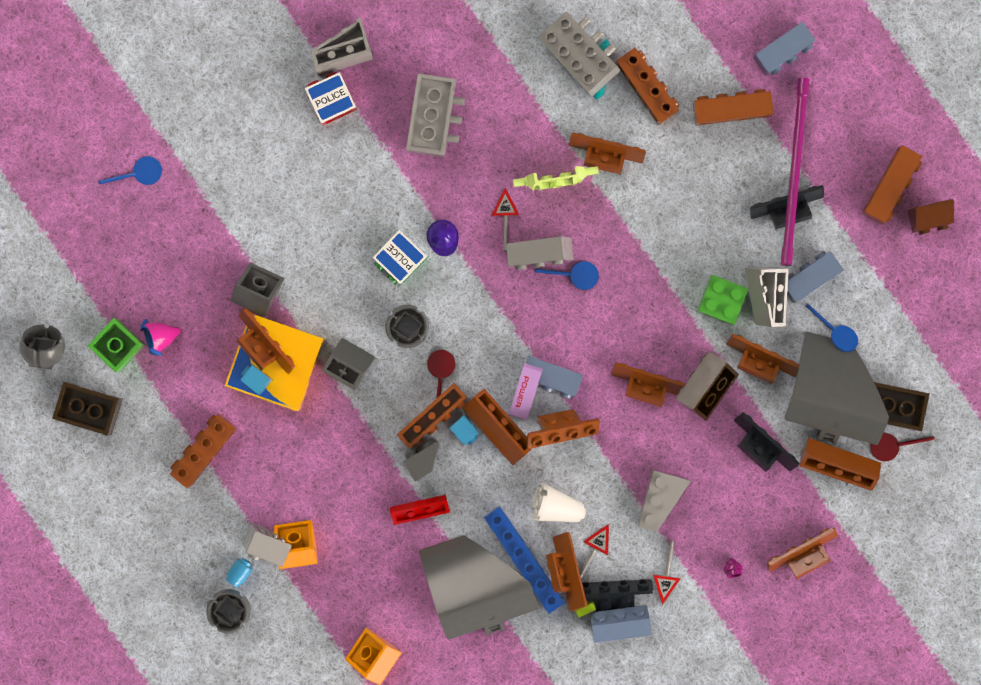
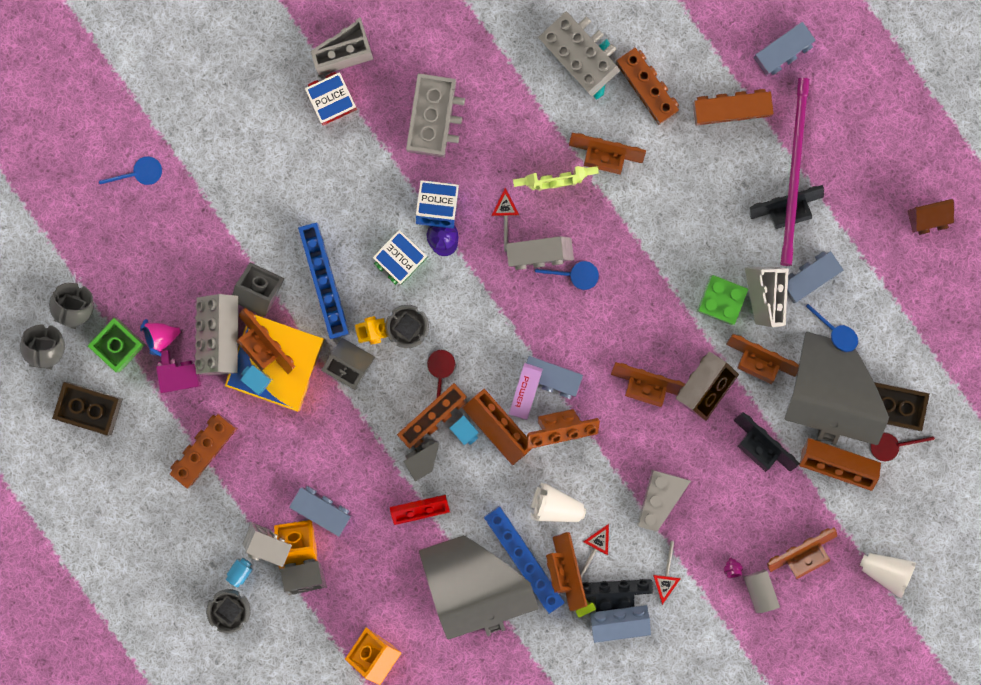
(76, 301): none -> dark grey piece
(175, 377): none -> magenta hinge
(216, 335): none -> light grey piece
(302, 577): none -> dark grey slope
(320, 510): none -> sand blue brick
(324, 280): none -> blue brick
(375, 330): none -> yellow brick
(437, 204): none -> piece
(761, 591): none -> light grey brick
(889, 571): none -> white cone
(891, 185): dark orange brick -> none

